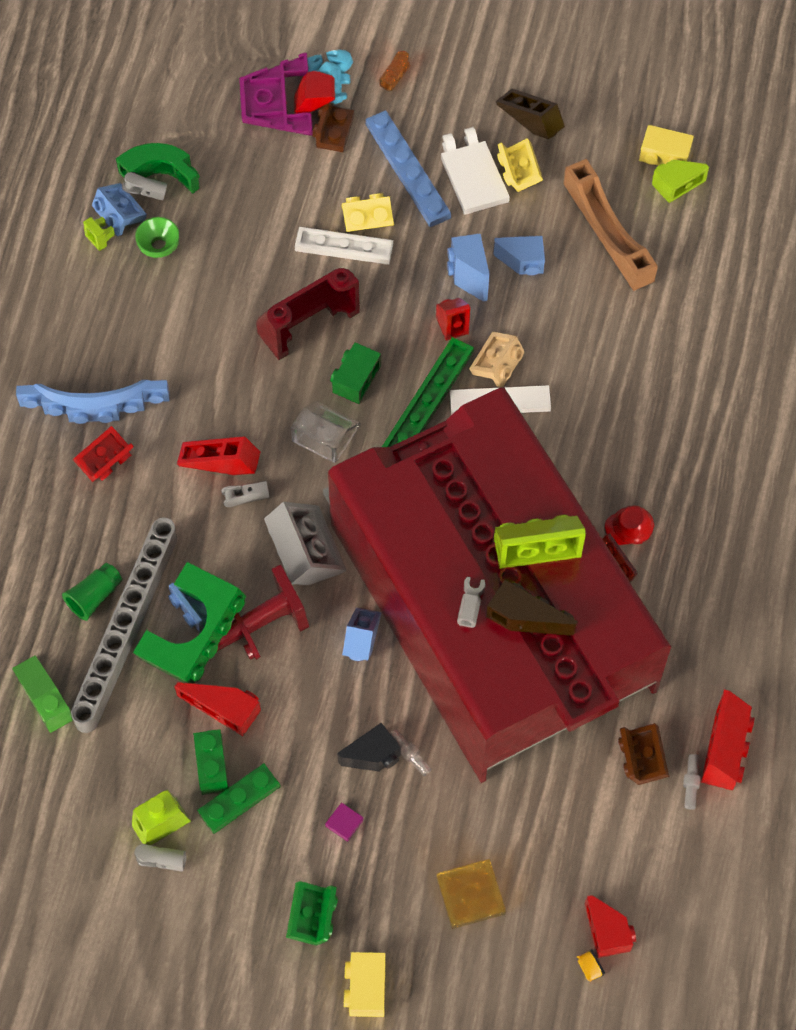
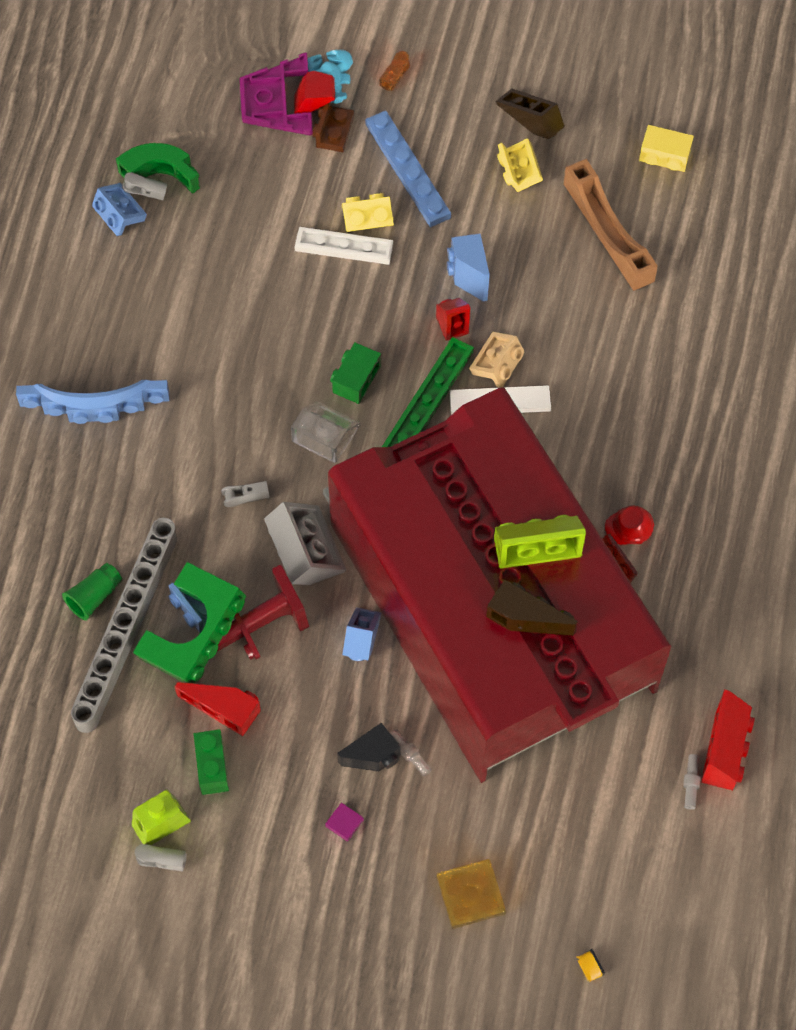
(43, 694): bright green slope -> none
(96, 234): lime tile -> none
(102, 454): red bracket -> none
(157, 229): bright green piece -> none
(222, 455): red slope -> none
(238, 798): green plate -> none
(312, 913): green bracket -> none
(335, 291): dark red windscreen -> none
(366, 984): light yellow brick -> none
(470, 604): light grey bar -> none
(473, 173): white tile -> none
(521, 254): medium blue slope -> none
(608, 928): red slope -> none
(643, 754): reddish brown bracket -> none
(678, 178): lime slope -> none

